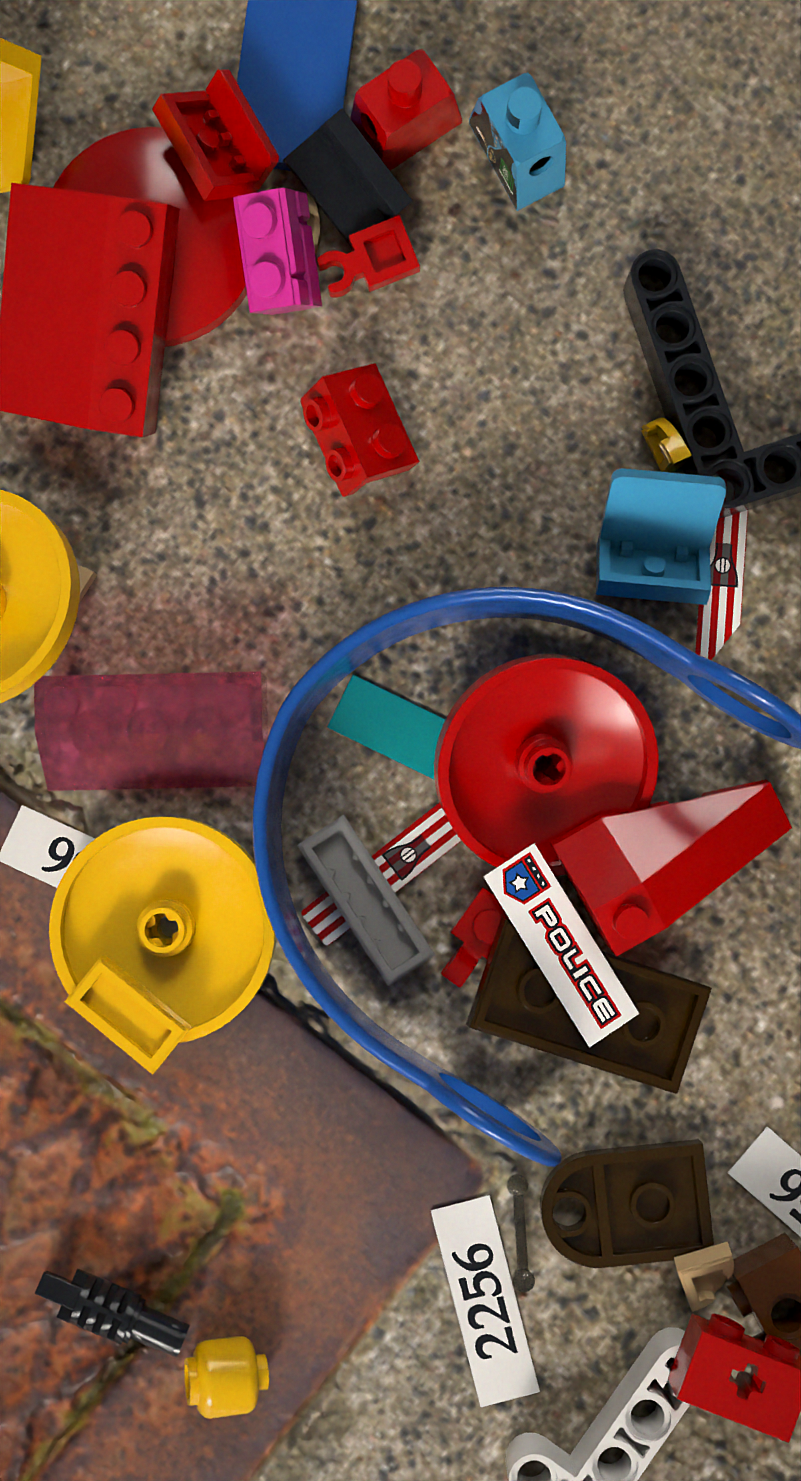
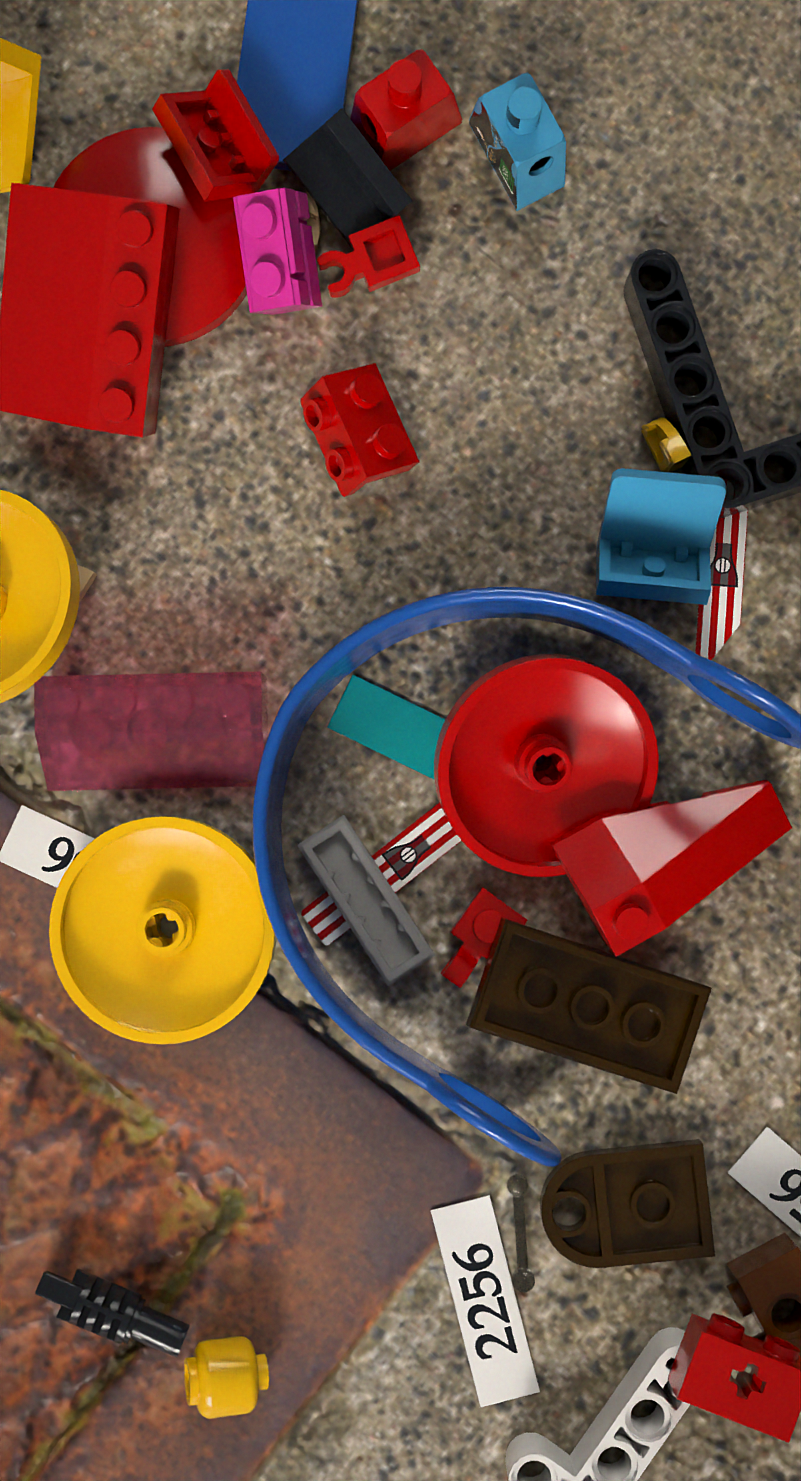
(128, 1014): yellow tile -> none
(561, 945): white sticker -> none
(704, 1273): tan tile -> none

